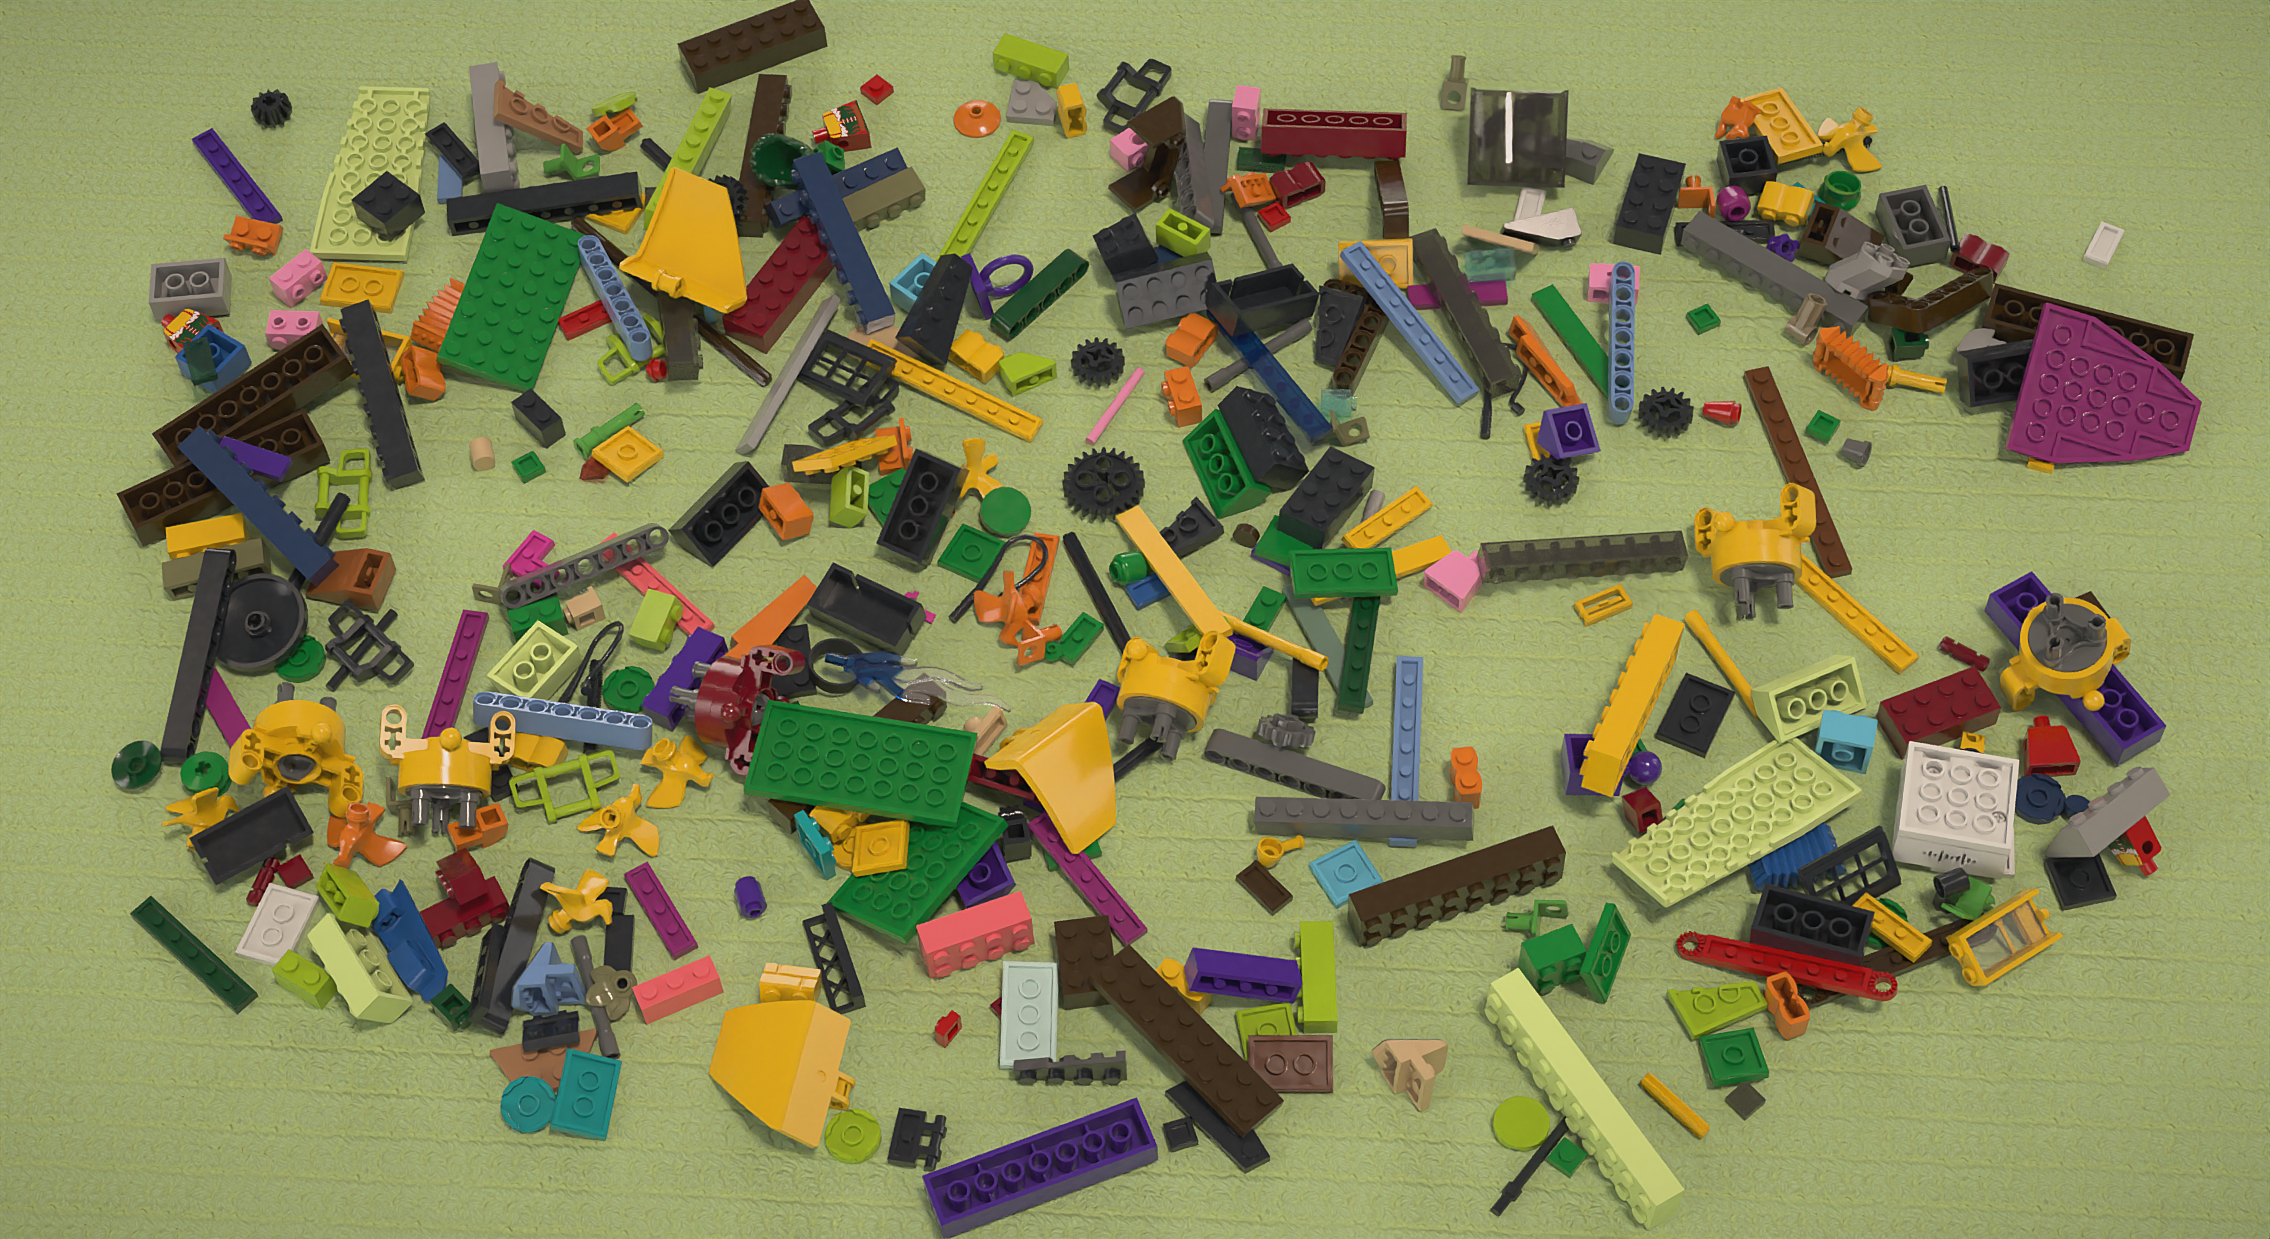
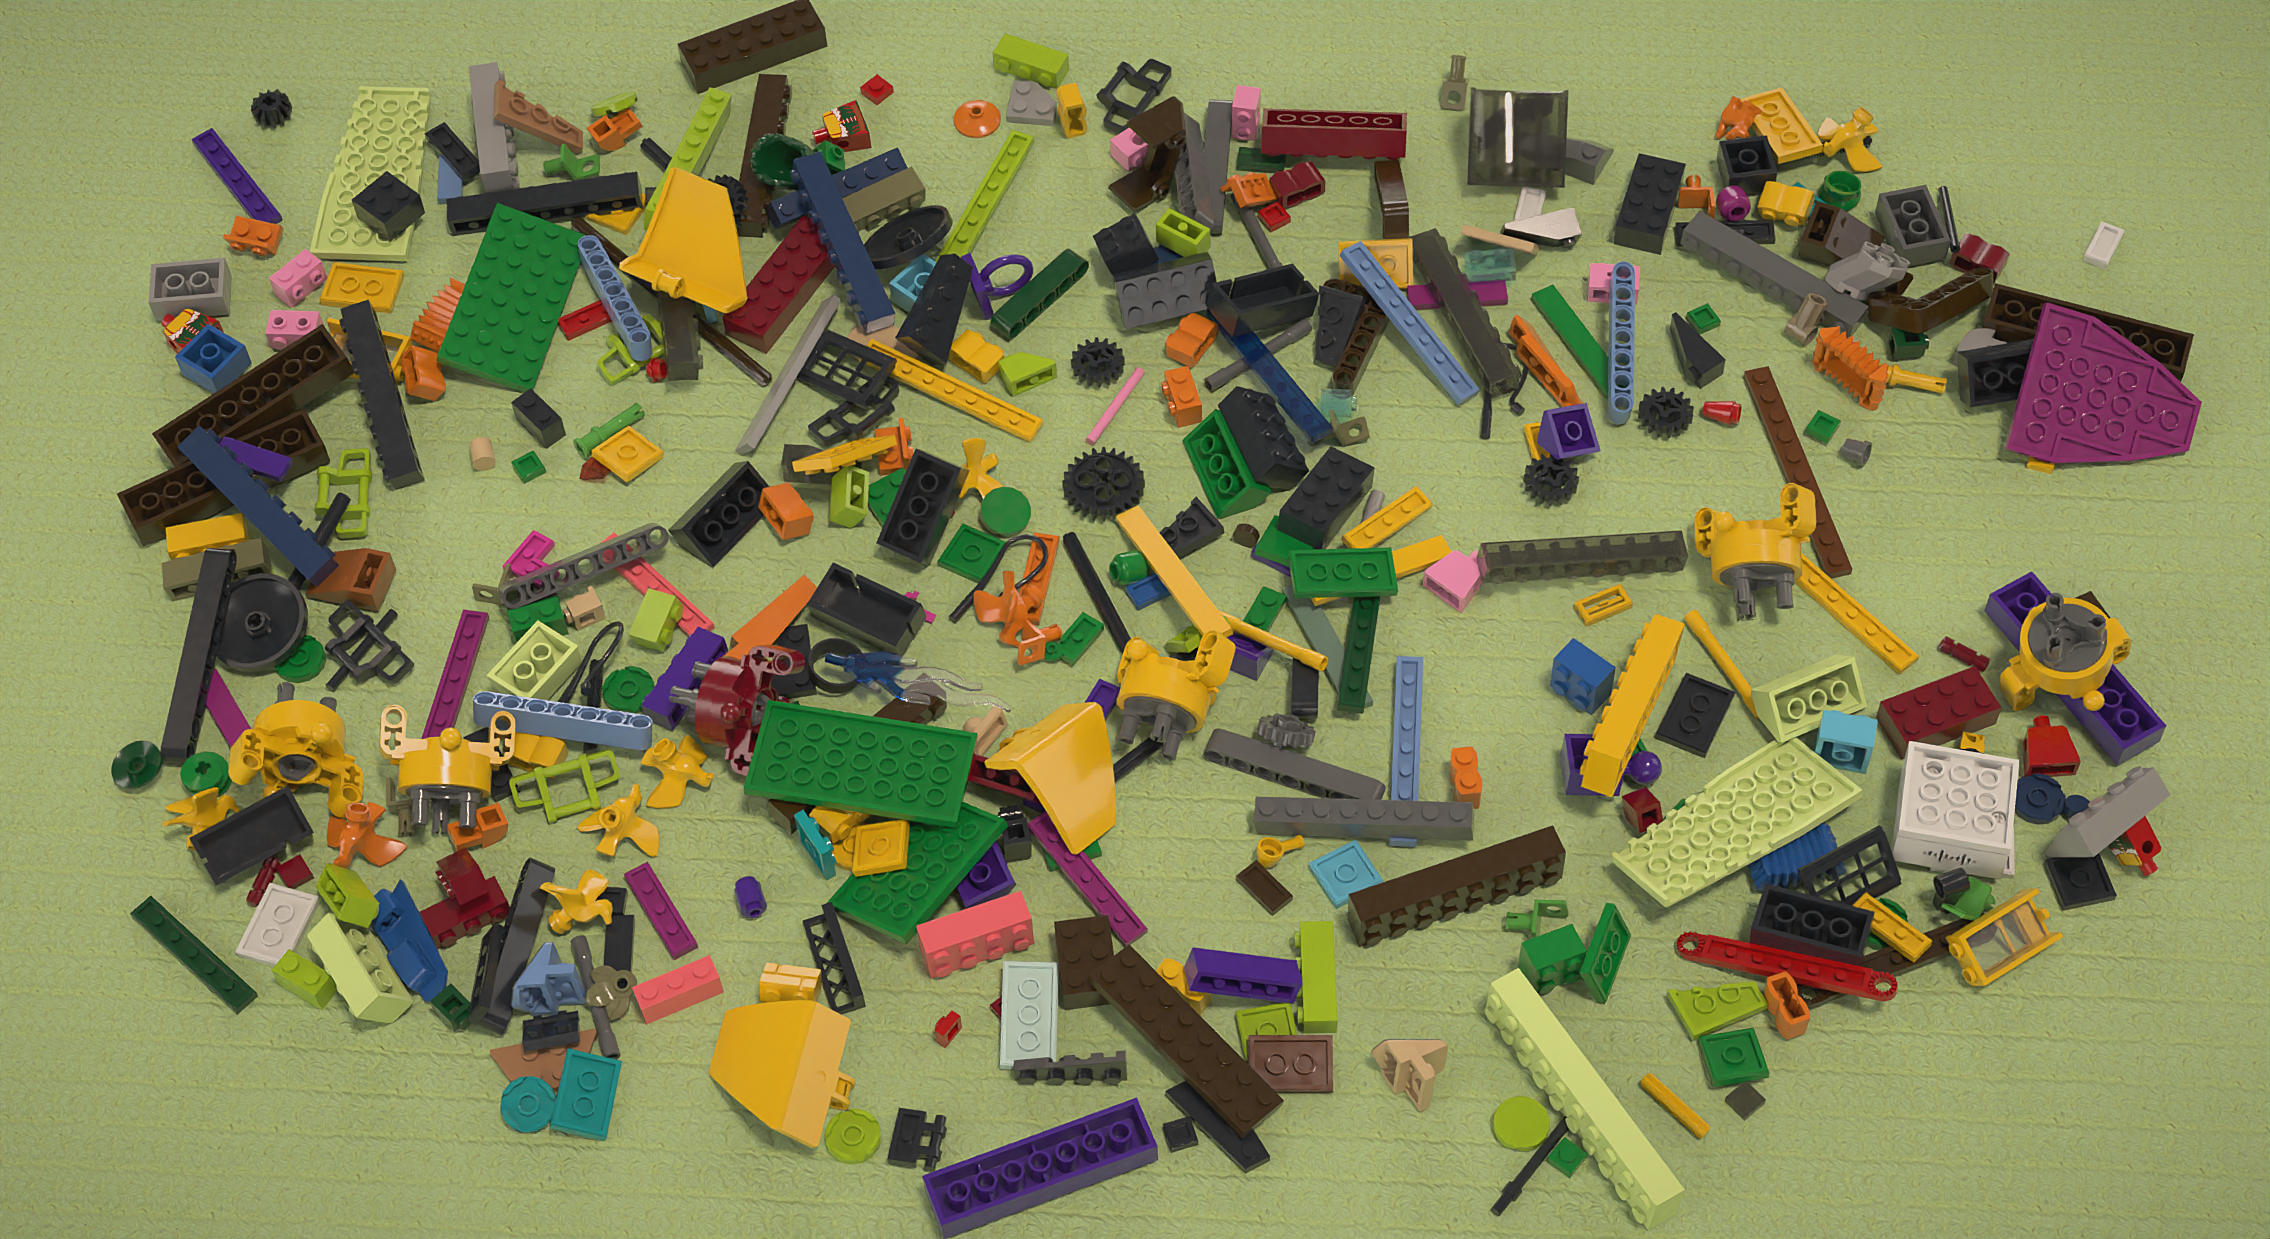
(200, 361): clear green tile -> none
(908, 236): none -> black dish
(1582, 676): none -> blue brick
(1697, 357): none -> black slope
(1783, 246): dark purple brick -> none

